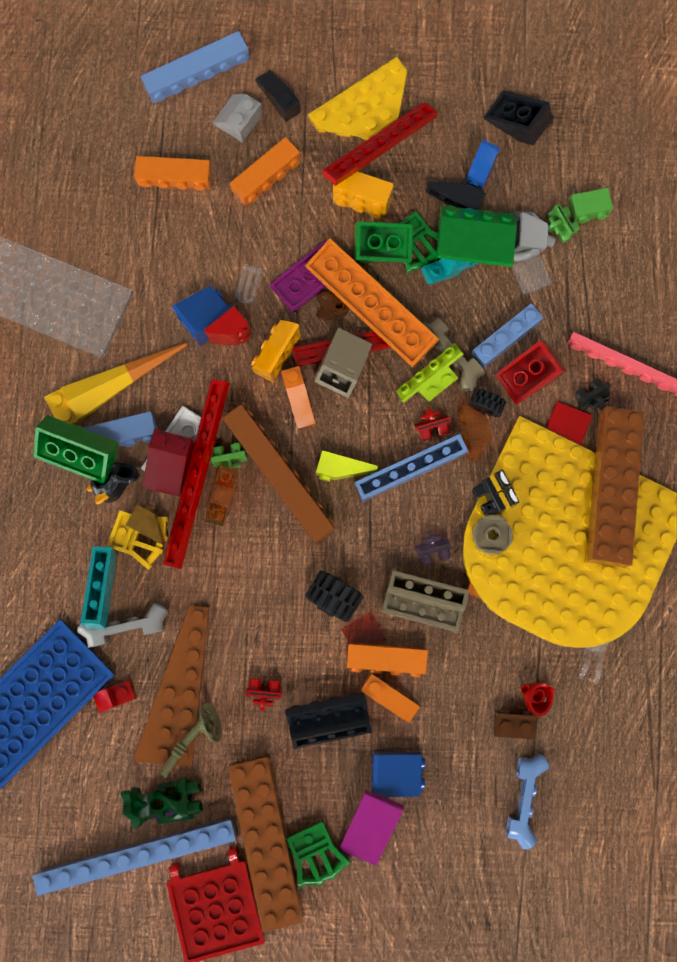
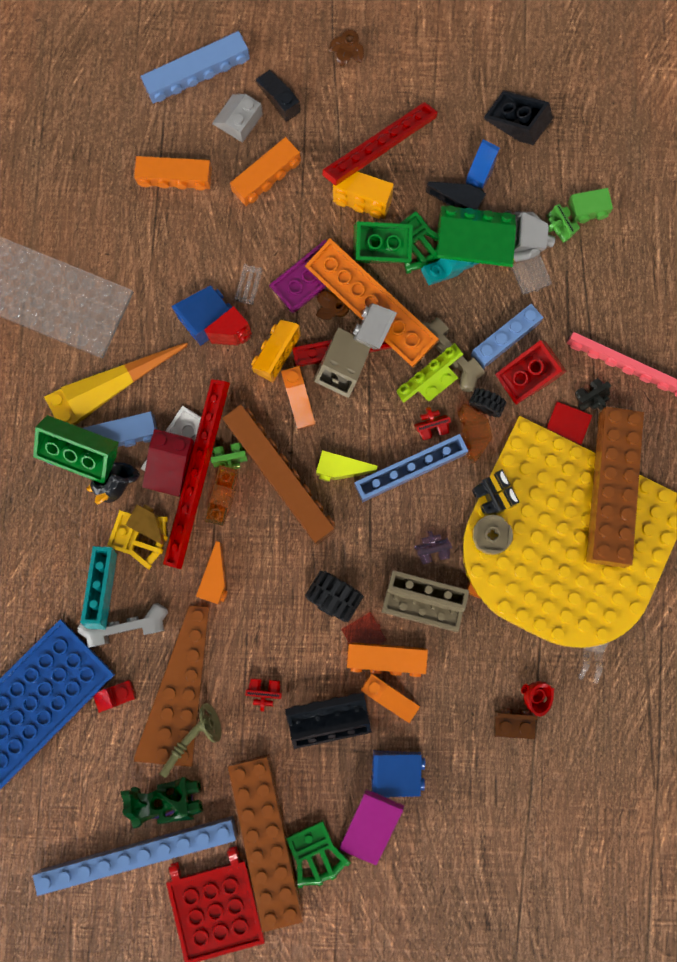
(214, 579): none -> orange slope
(347, 50): none -> reddish brown plate
(364, 106): yellow plate -> none
(374, 326): none -> light grey slope
(518, 826): medium blue plate -> none

